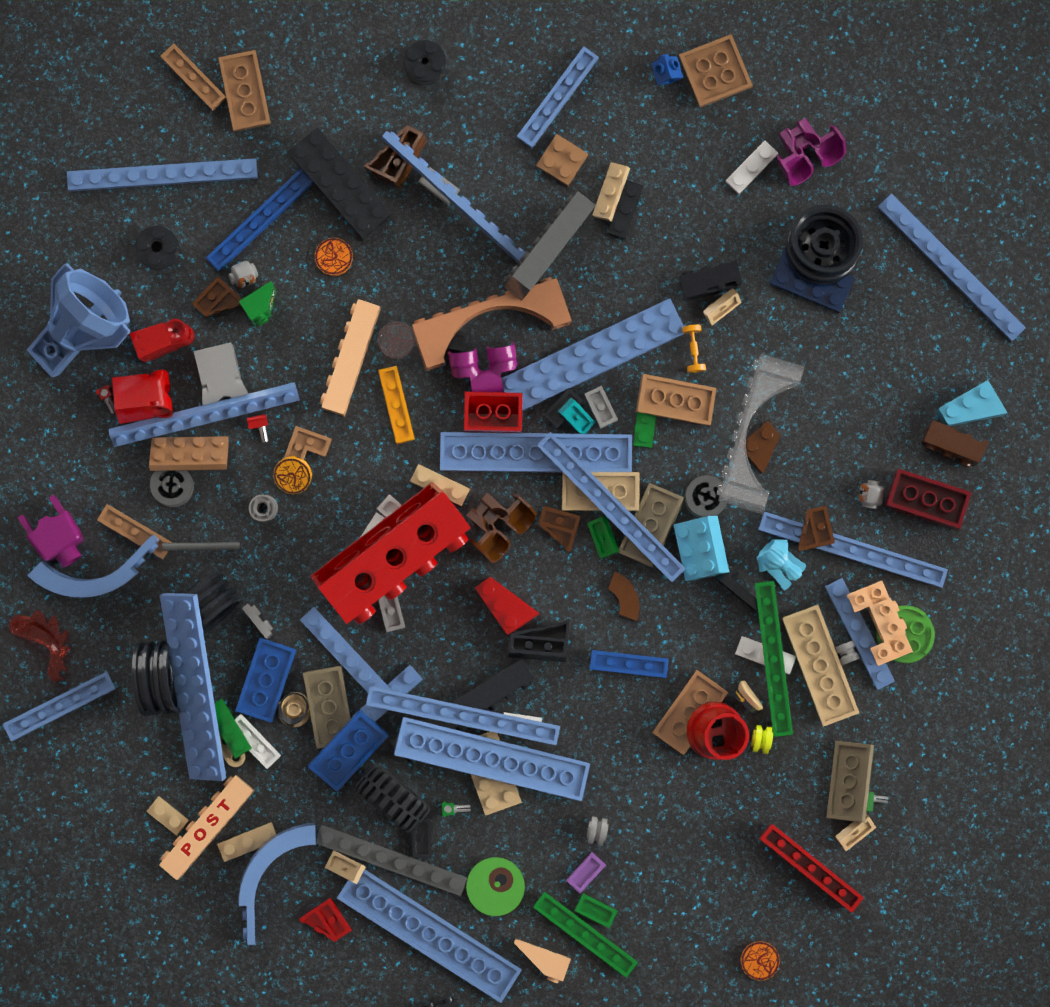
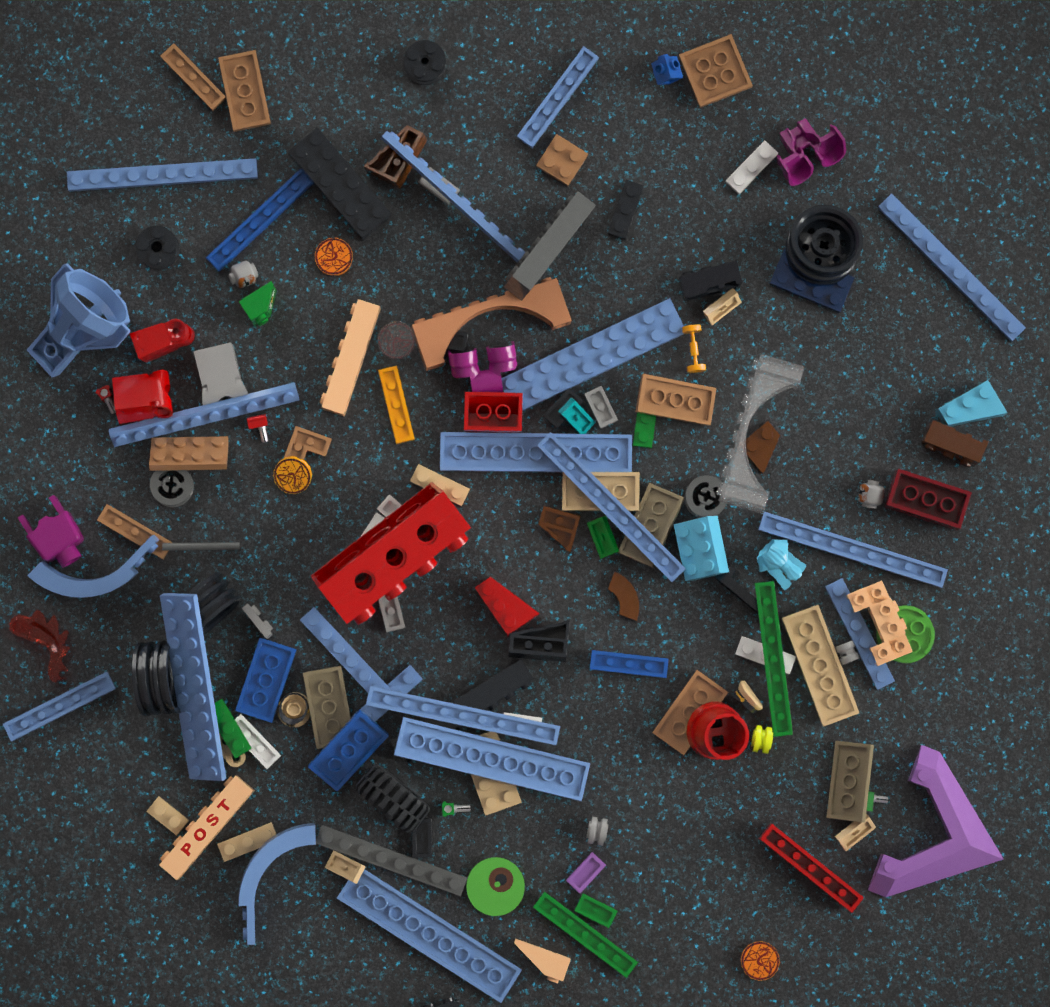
(216, 299): reddish brown wing -> none
(255, 504): light grey wheel -> none
(327, 920): red wing -> none
(494, 543): reddish brown piece -> none
(611, 191): tan plate -> none
(816, 529): reddish brown wing -> none
(967, 841): none -> medium lavender wedge

